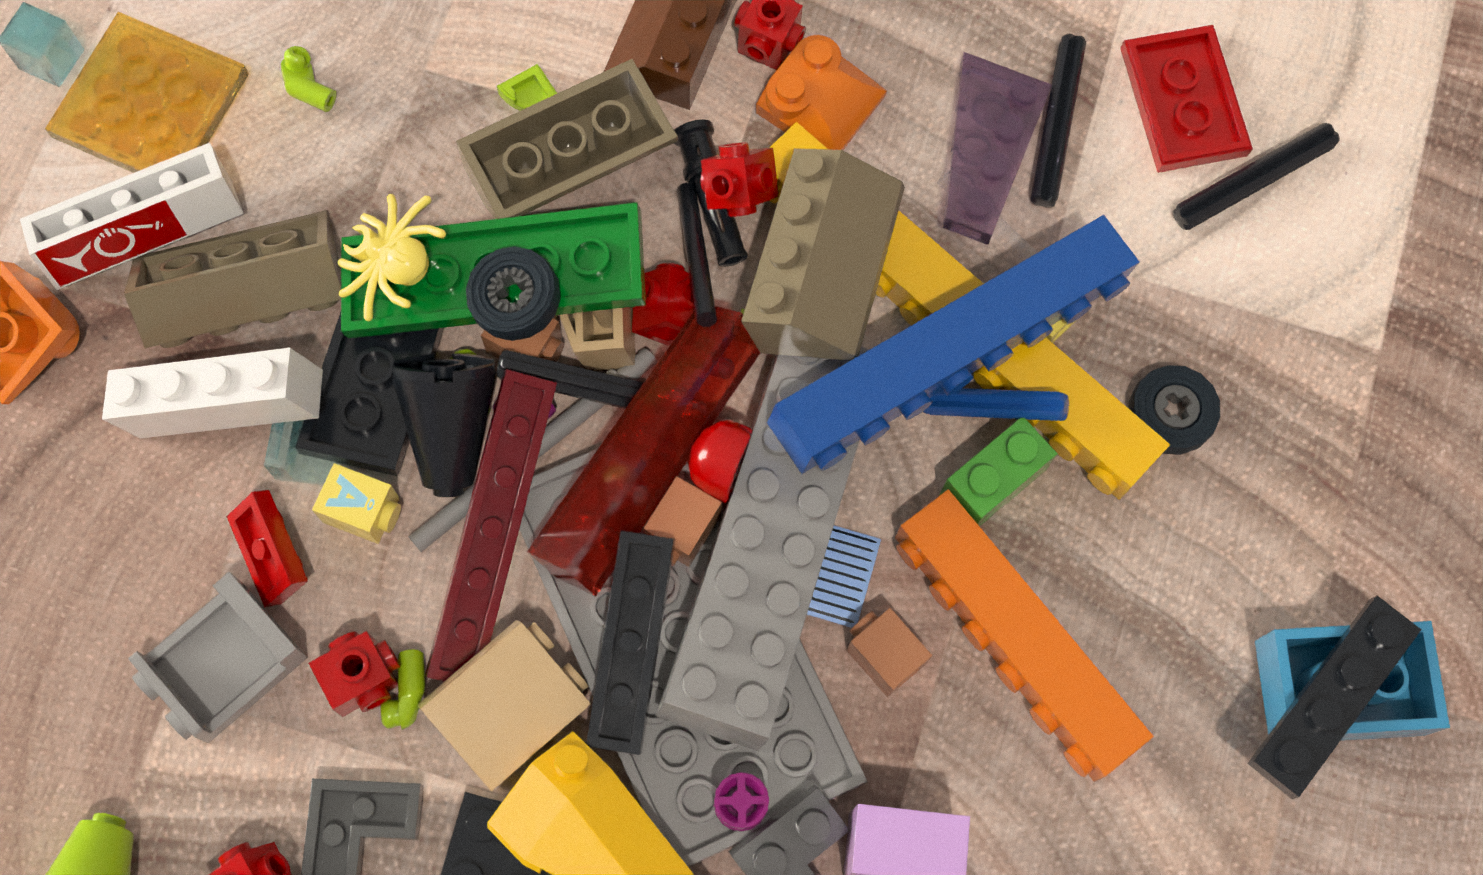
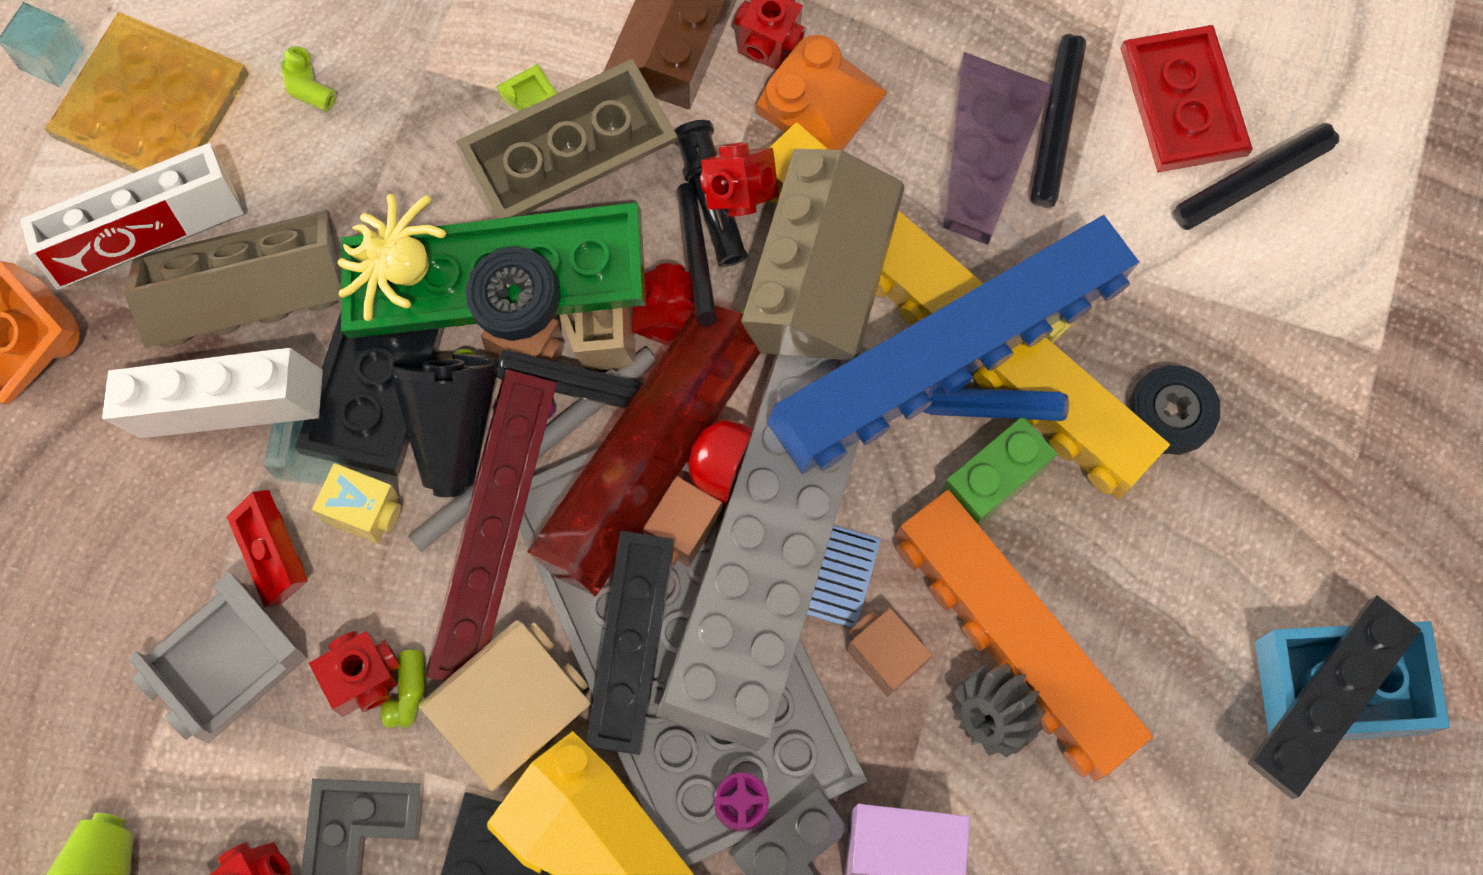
(998, 709): none -> dark grey gear

